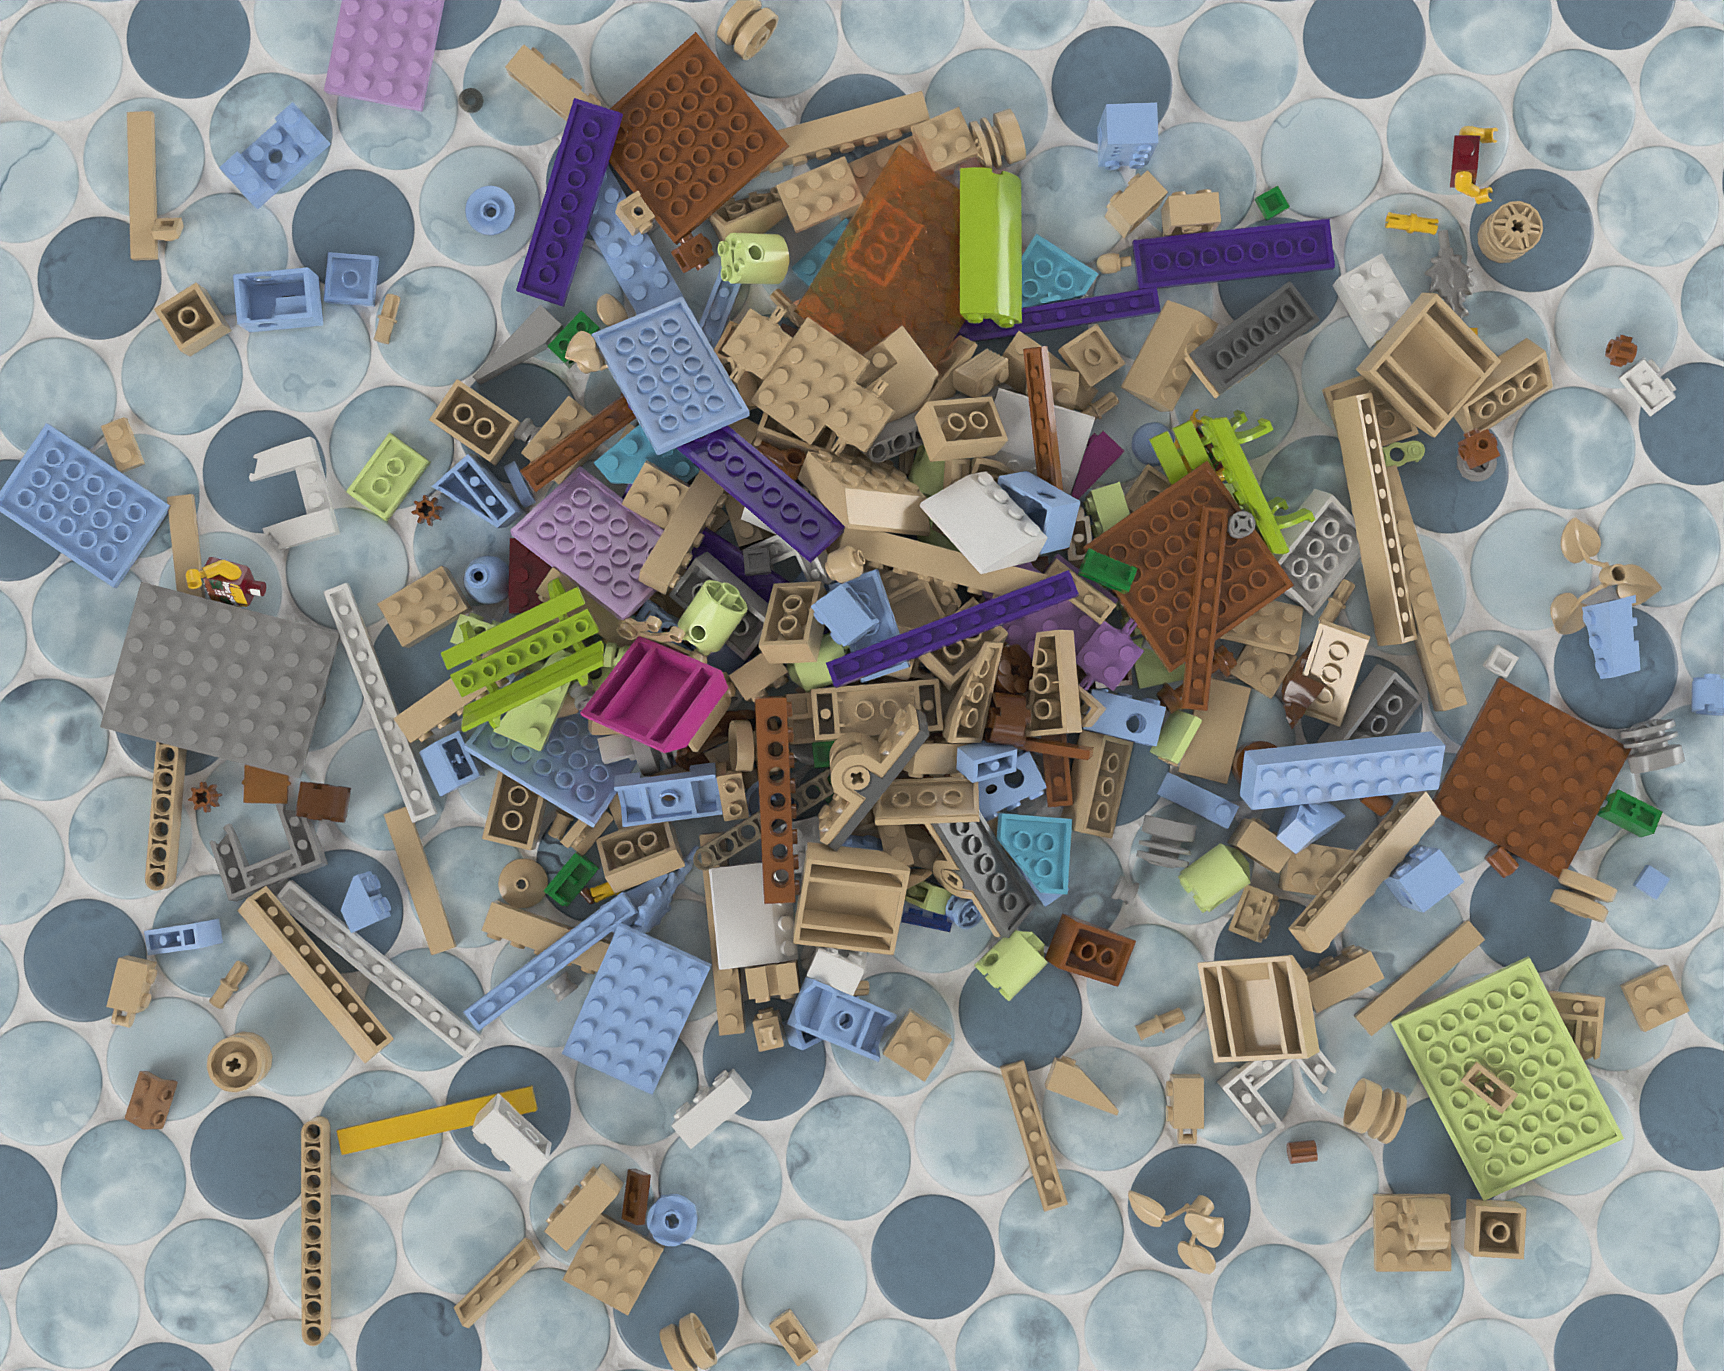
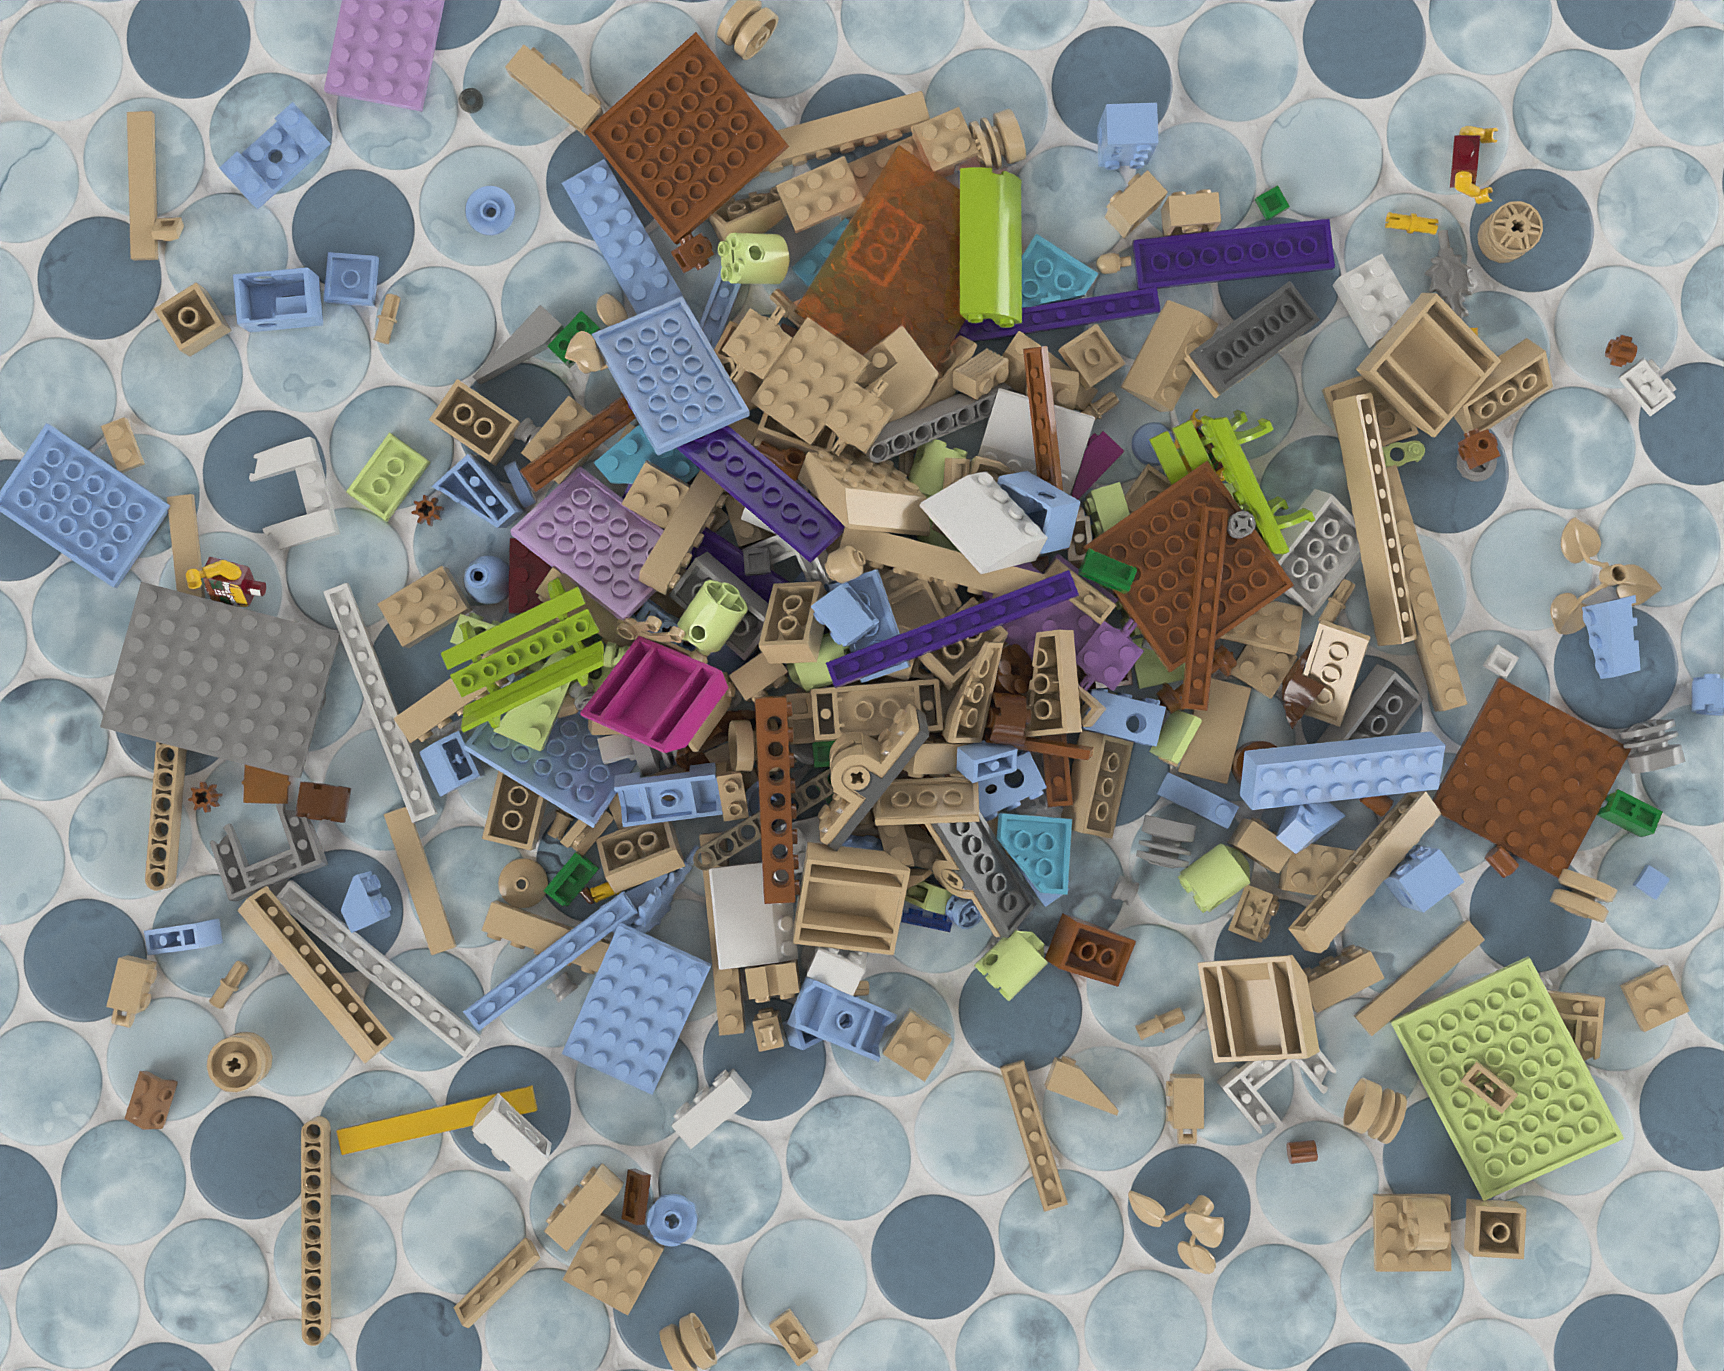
(569, 202): dark purple plate -> none
(633, 222): tan brick -> none
(960, 428): tan brick -> none

